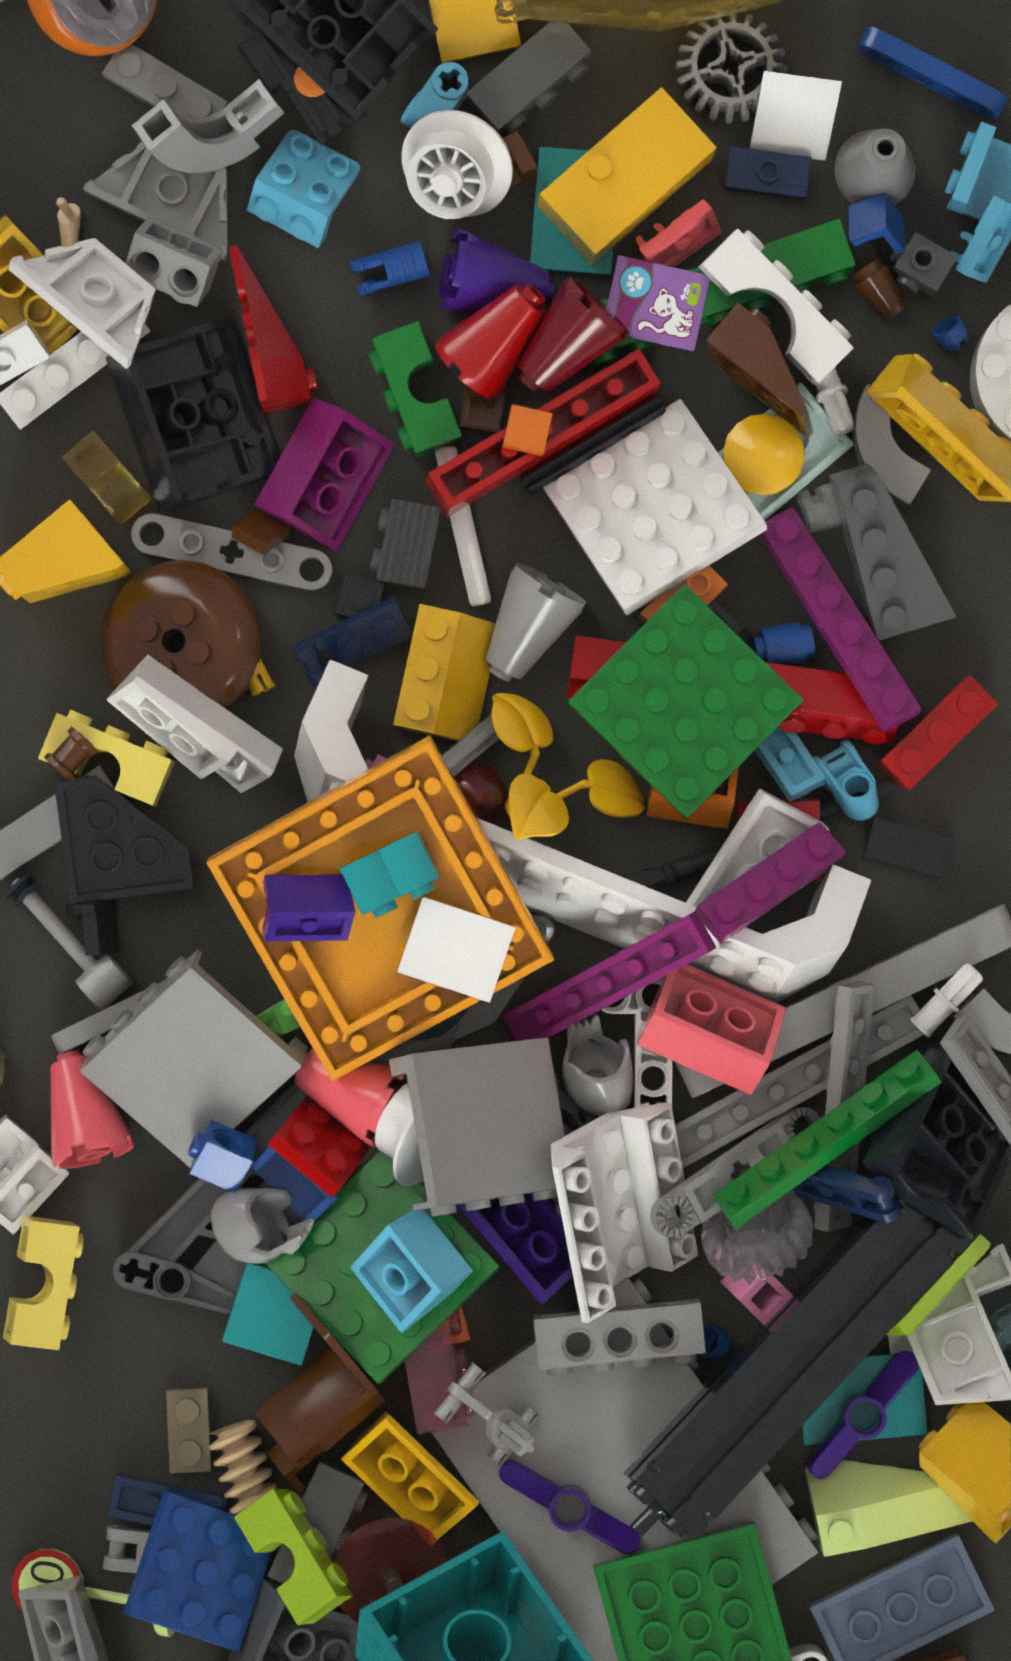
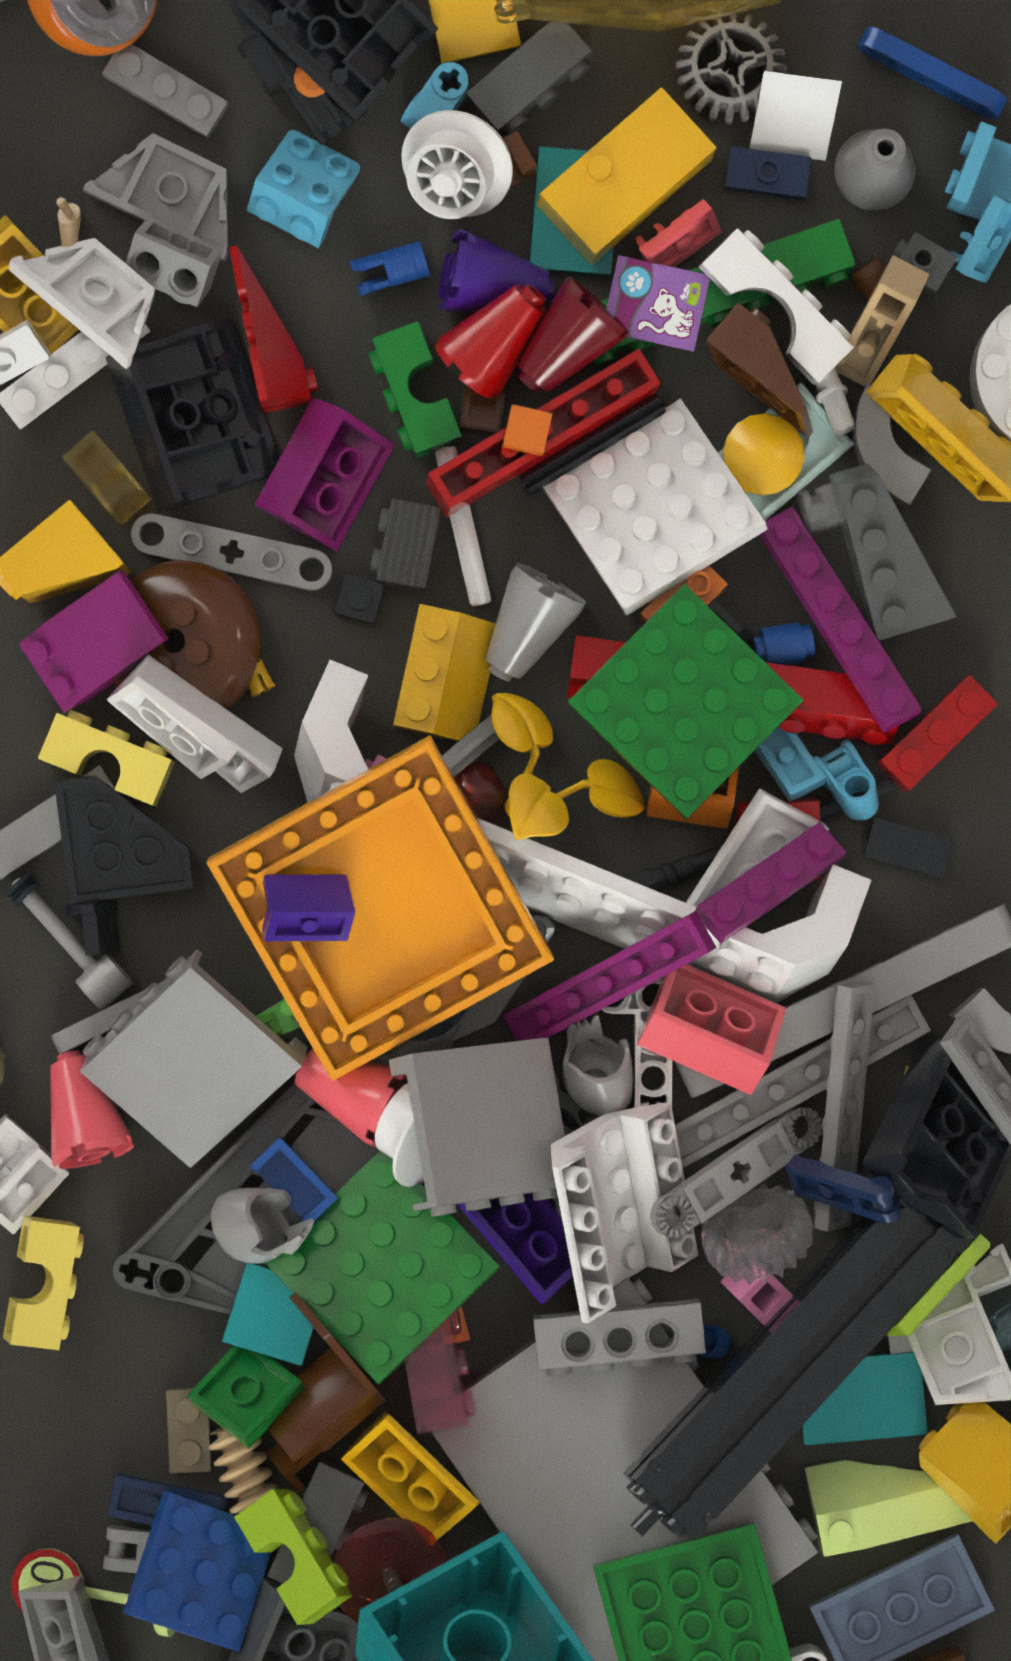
(71, 754): reddish brown bush -> none
(93, 642): none -> magenta slope
(212, 140): light grey arch -> none
(221, 1155): brick -> none
(245, 1393): none -> green tile
(260, 531): reddish brown tile -> none
(319, 1146): red plate -> none
(354, 639): dark blue plate -> none
(391, 873): teal brick -> none
(410, 1268): medium azure slope -> none
(456, 949): white sticker -> none
(504, 1428): light grey axle -> none
(592, 1521): dark purple piece -> none
(827, 1139): green plate -> none
(877, 219): blue panel -> none
(881, 1394): dark purple piece -> none
(882, 320): none -> tan slope
(947, 999): white axle -> none
(950, 333): blue hinge -> none

